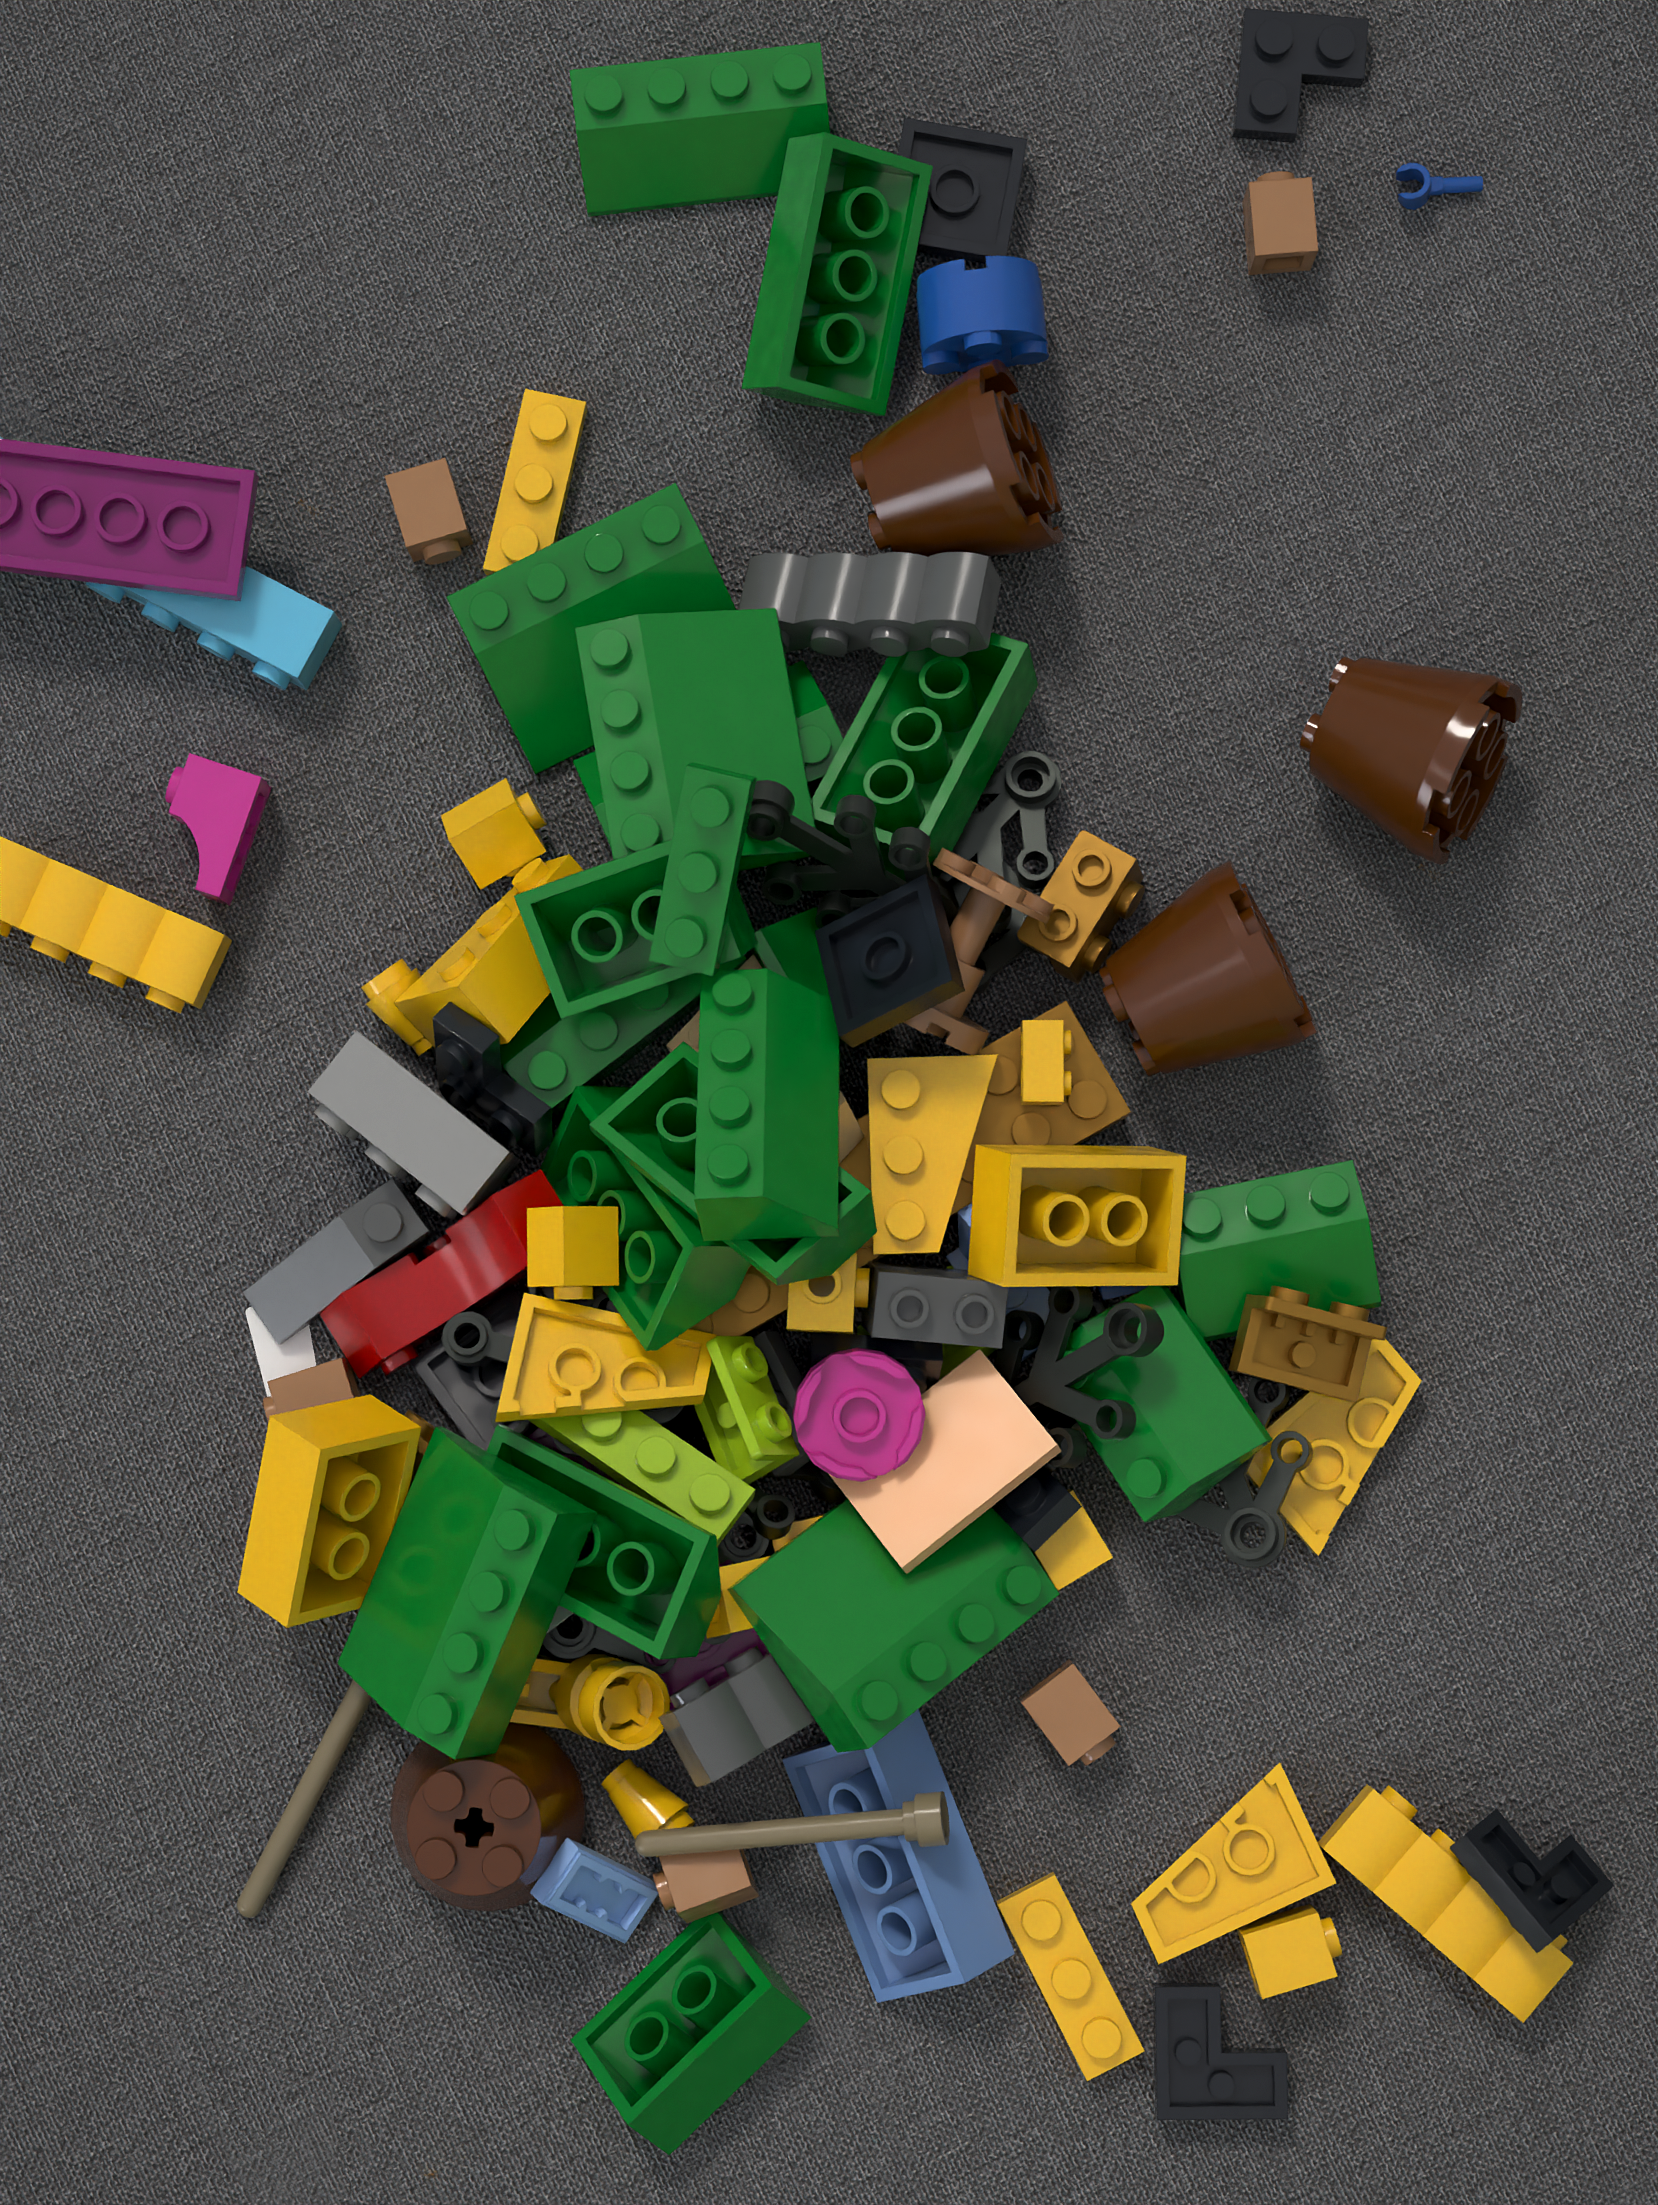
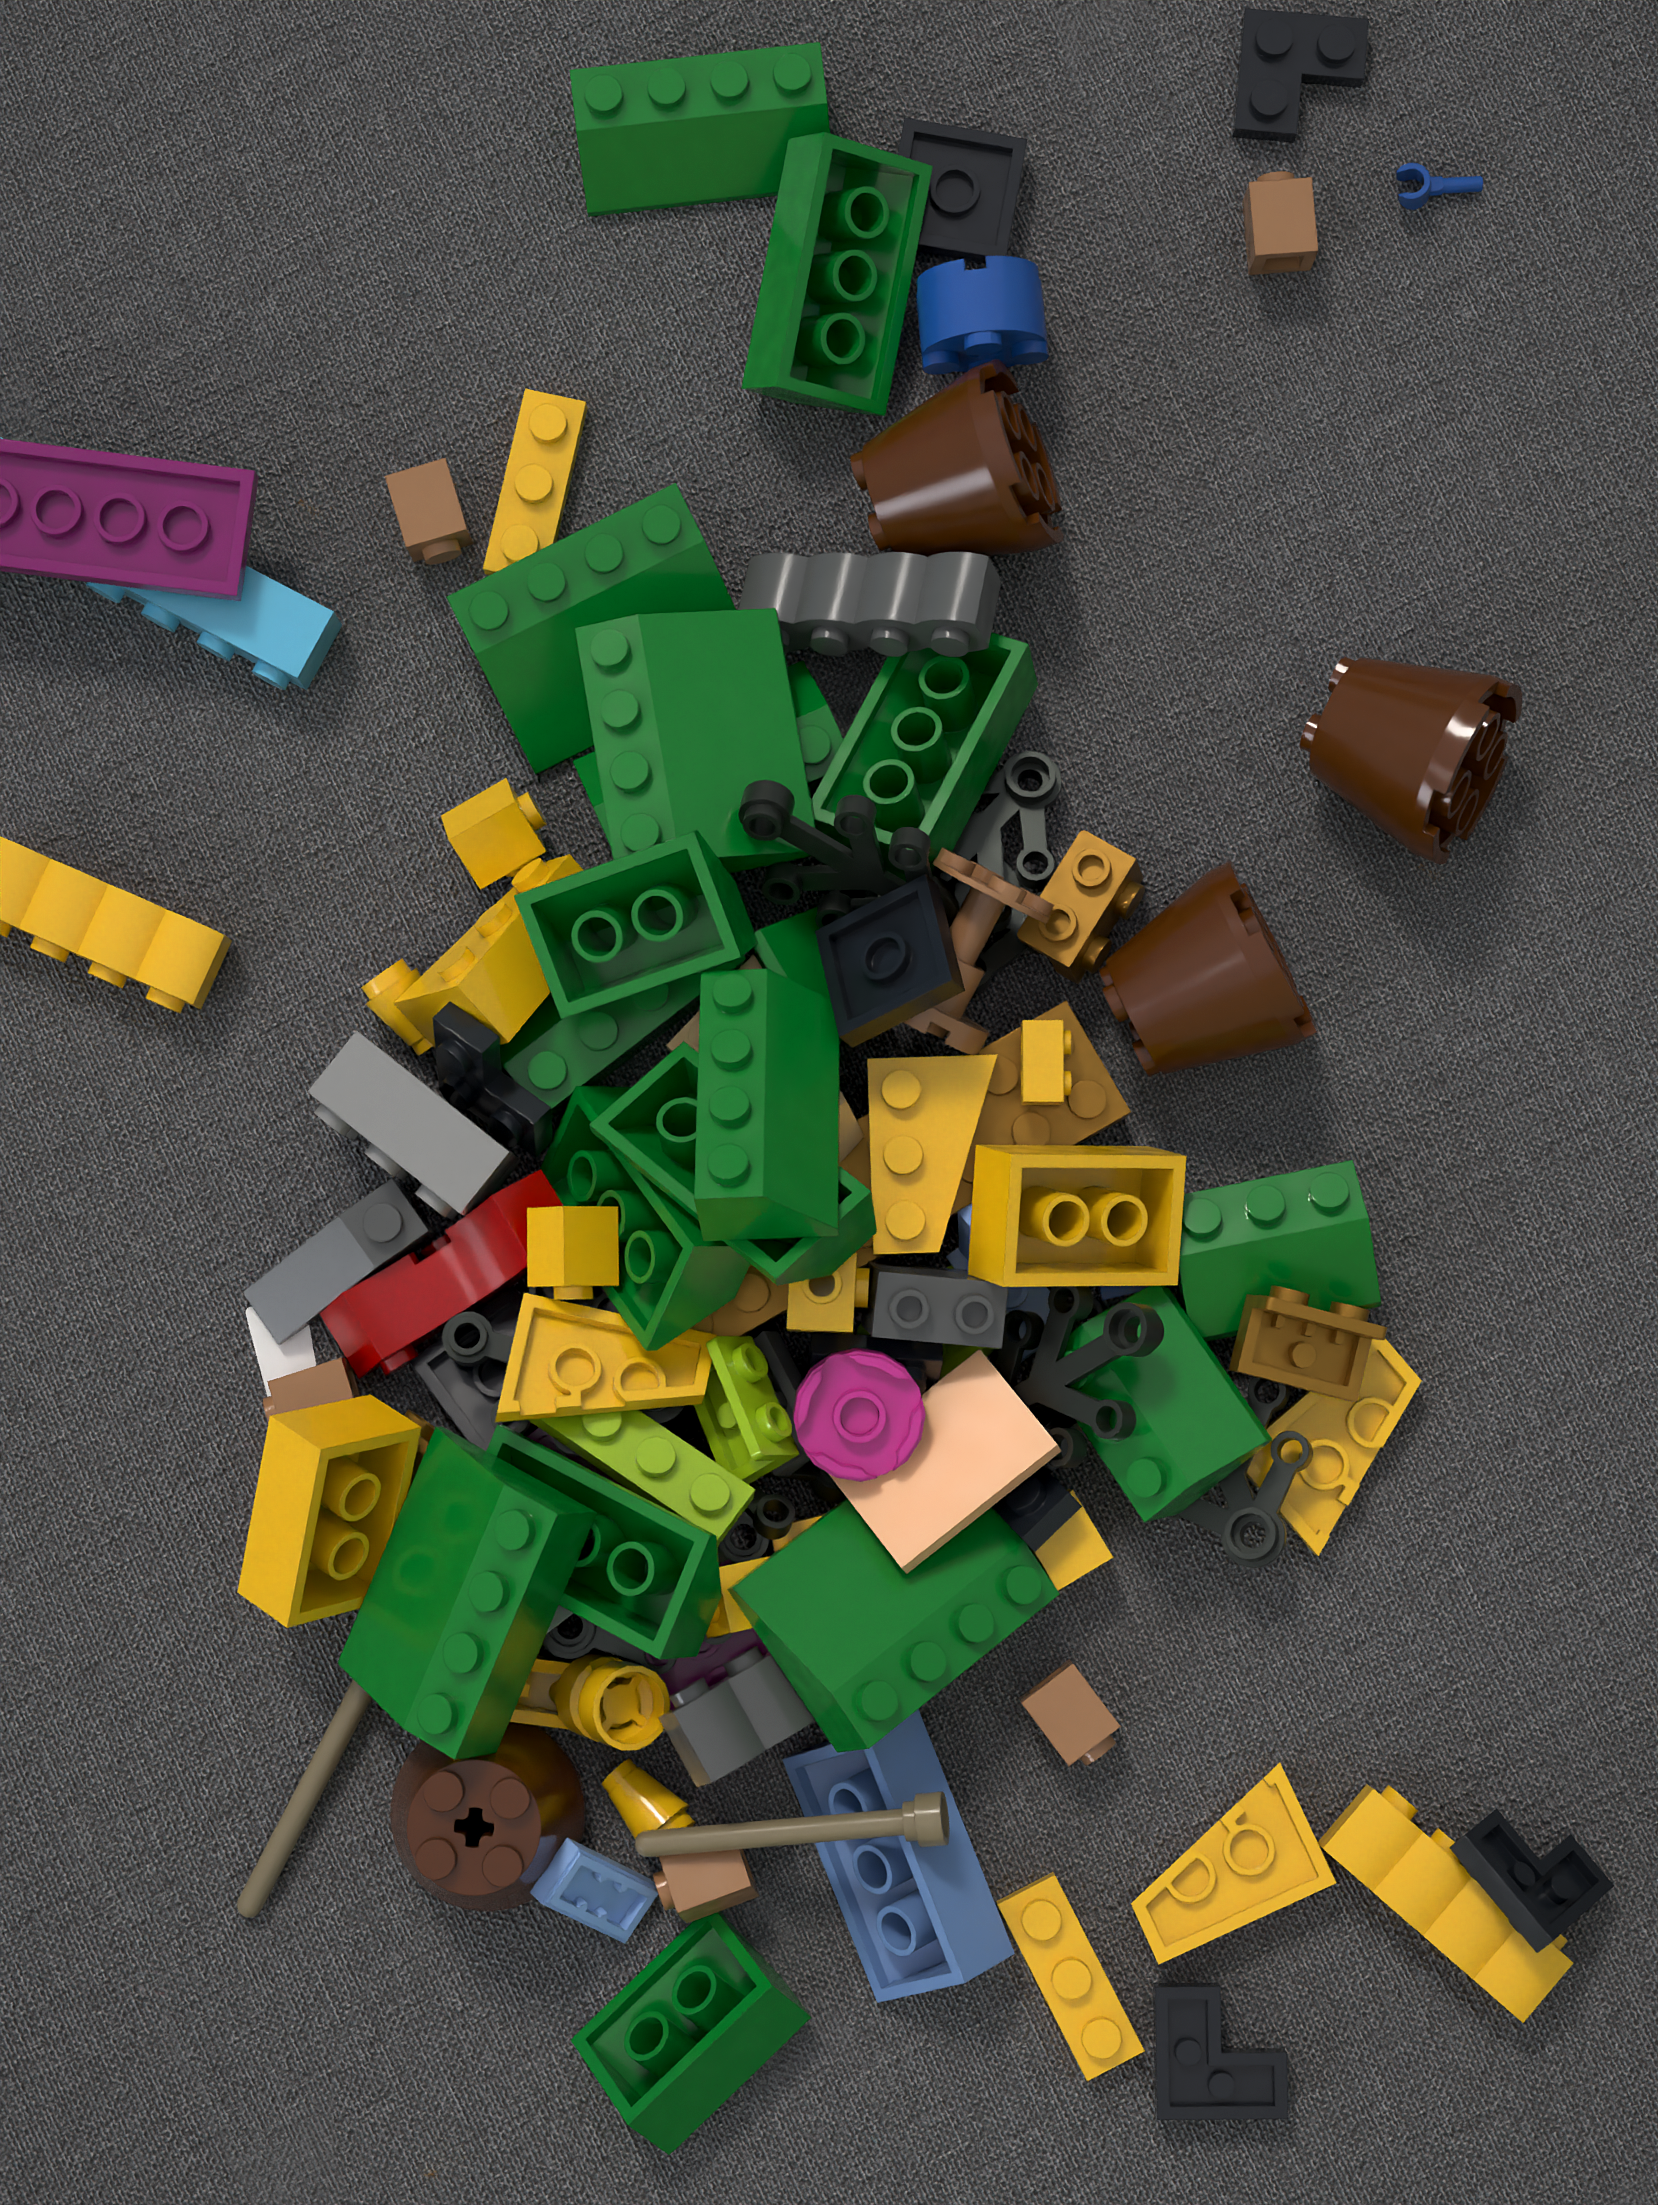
(223, 814): dark pink arch -> none
(702, 868): green plate -> none
(1289, 1950): yellow brick -> none

